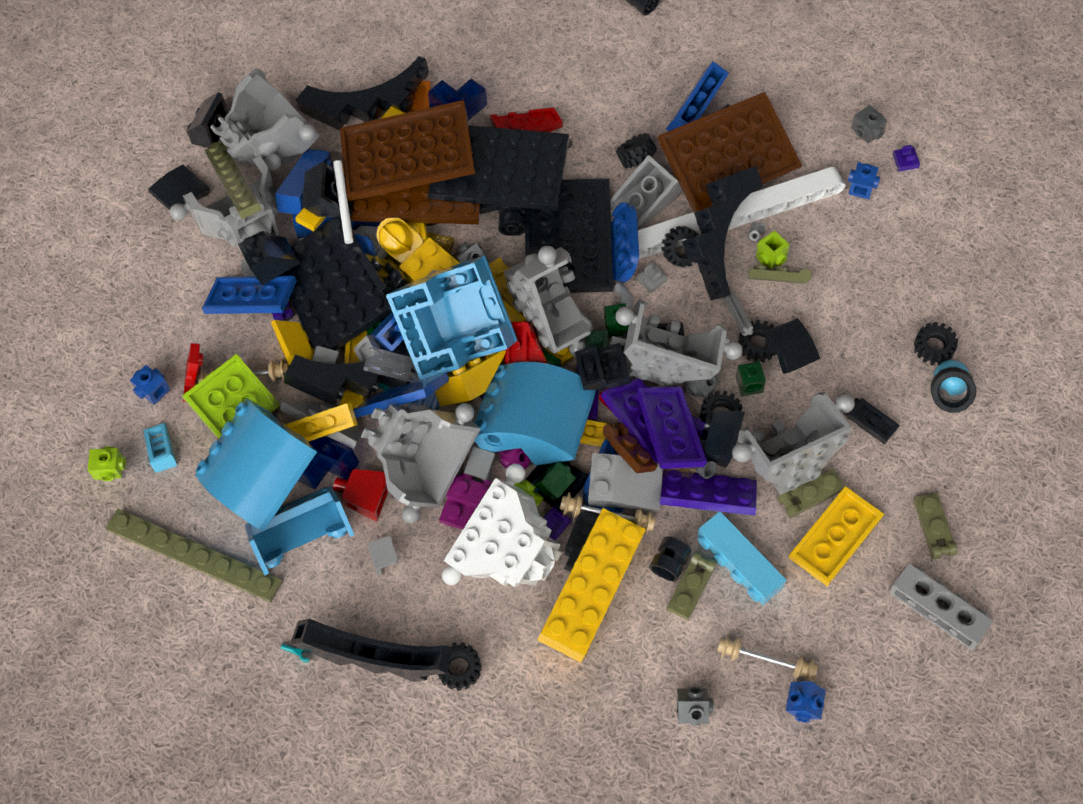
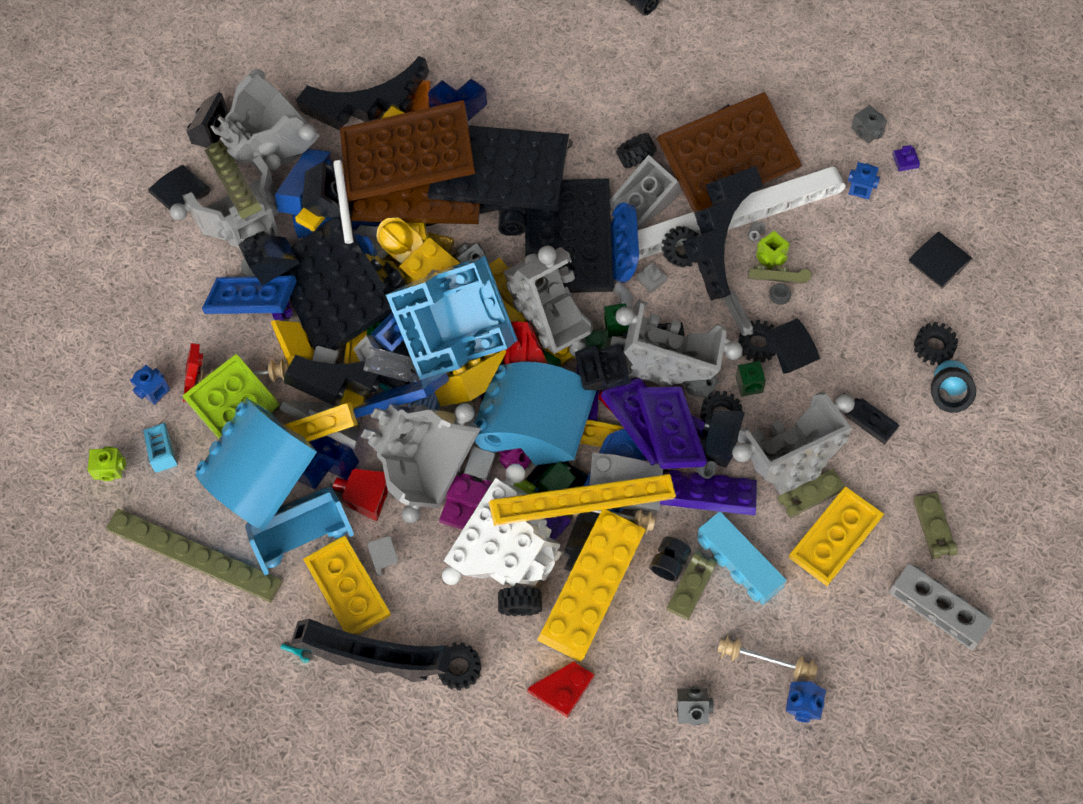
(347, 587): none -> yellow plate
(519, 601): none -> black tyre
(535, 120): red wing -> none
(563, 688): none -> red wing
(581, 499): none -> yellow tile
(628, 448): reddish brown hinge -> none
(699, 96): blue brick -> none
(780, 294): none -> dark grey plate
(940, 259): none -> black slope

